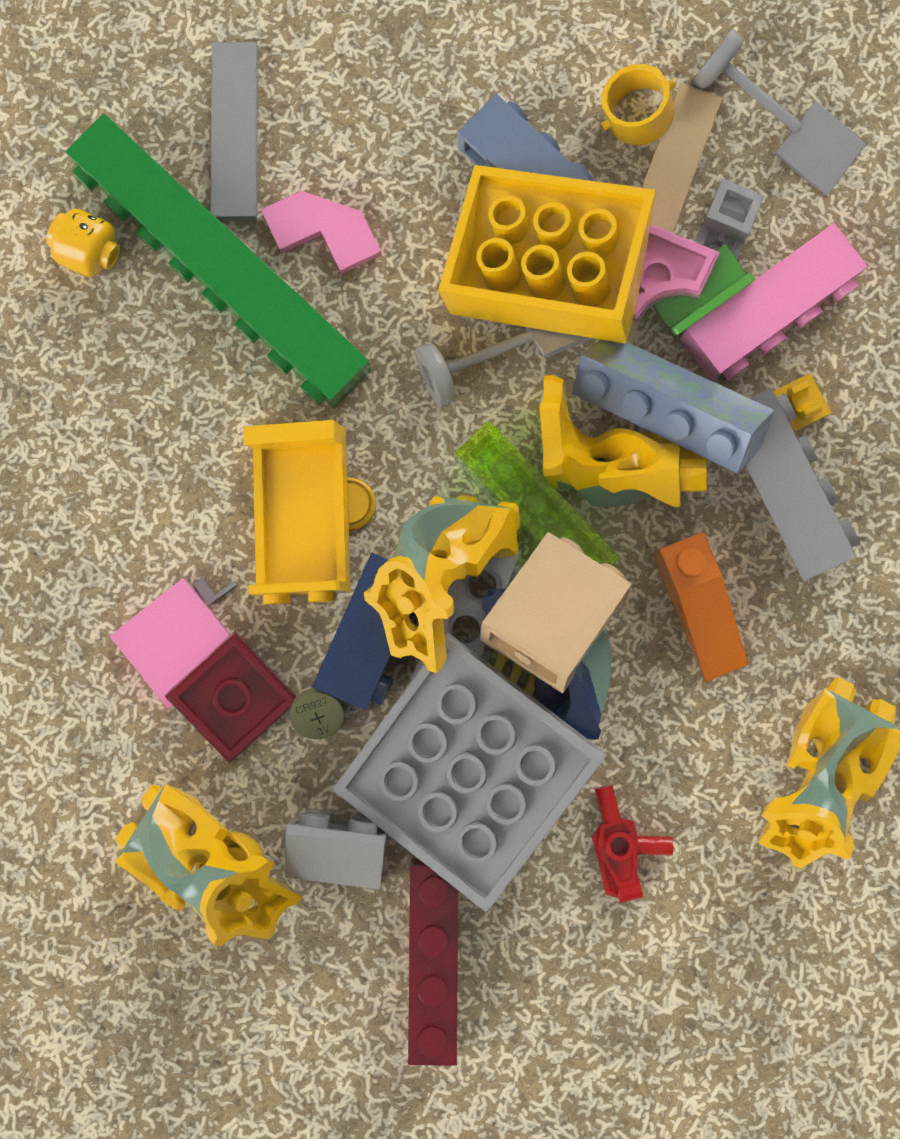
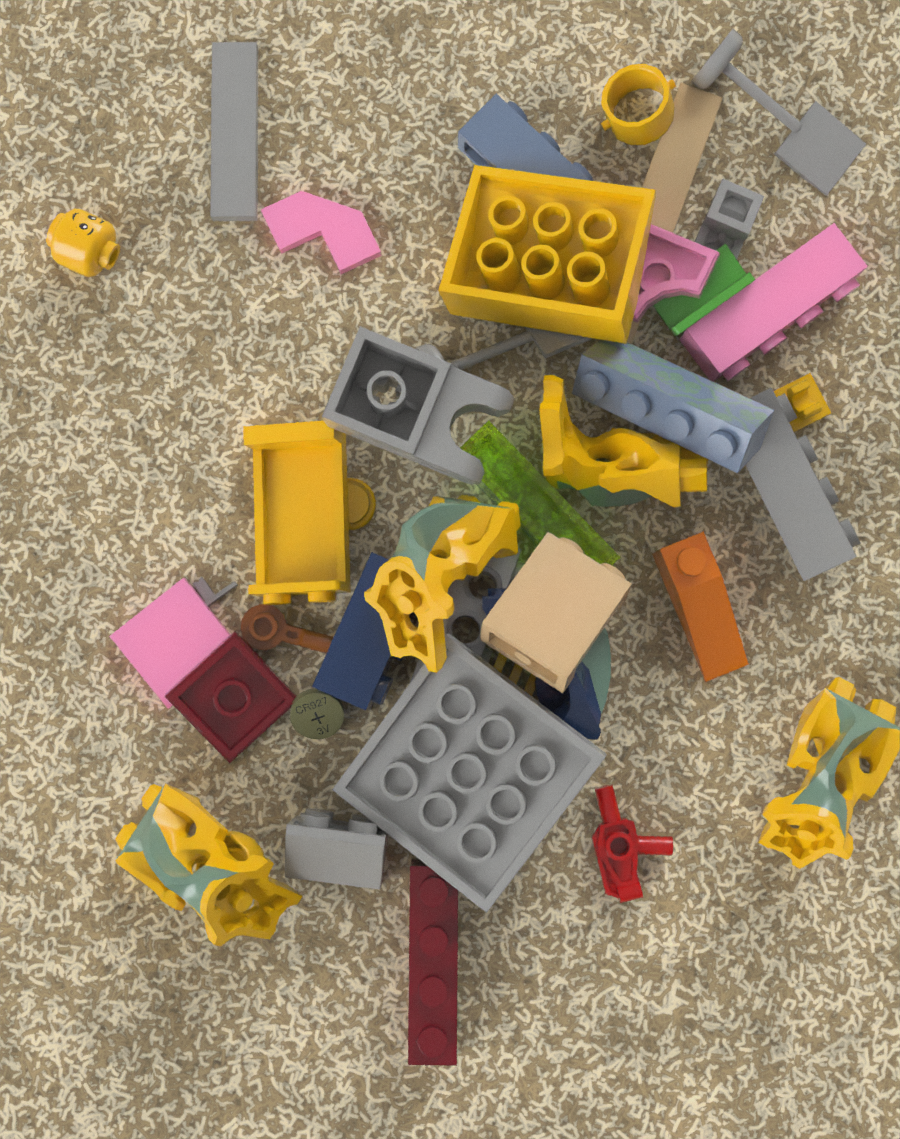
(218, 261): green brick -> none
(266, 628): none -> dark orange plate
(428, 404): none -> light grey brick

